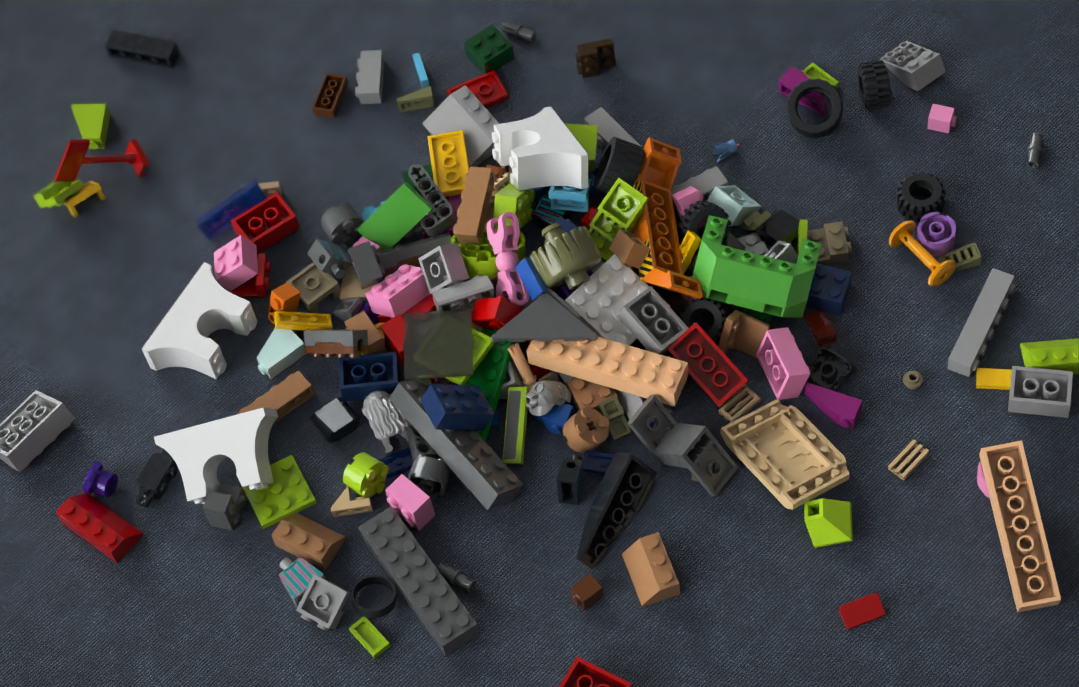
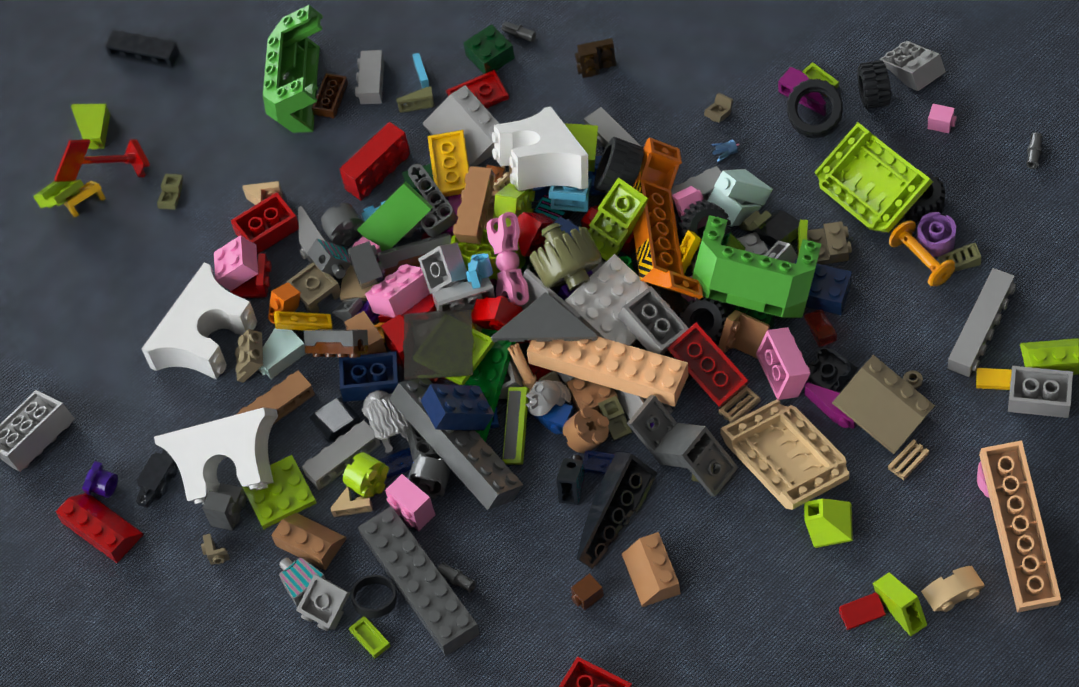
(171, 191): none -> olive slope
(214, 556): none -> dark tan bracket
(239, 202): clear blue panel -> none
(248, 354): none -> dark tan plate
(293, 70): none -> bright green wedge
(307, 233): none -> light grey slope
(335, 458): none -> light grey brick
(375, 161): none -> red brick
(479, 268): none -> medium azure plate
(531, 231): none -> red slope
(531, 278): blue tile -> none
(629, 249): medium nougat brick -> none
(720, 108): none -> dark tan bracket
(743, 186): none -> light aqua slope
(871, 180): none -> lime slope
(883, 404): none -> dark tan slope
(901, 603): none -> lime slope
(946, 593): none -> tan brick

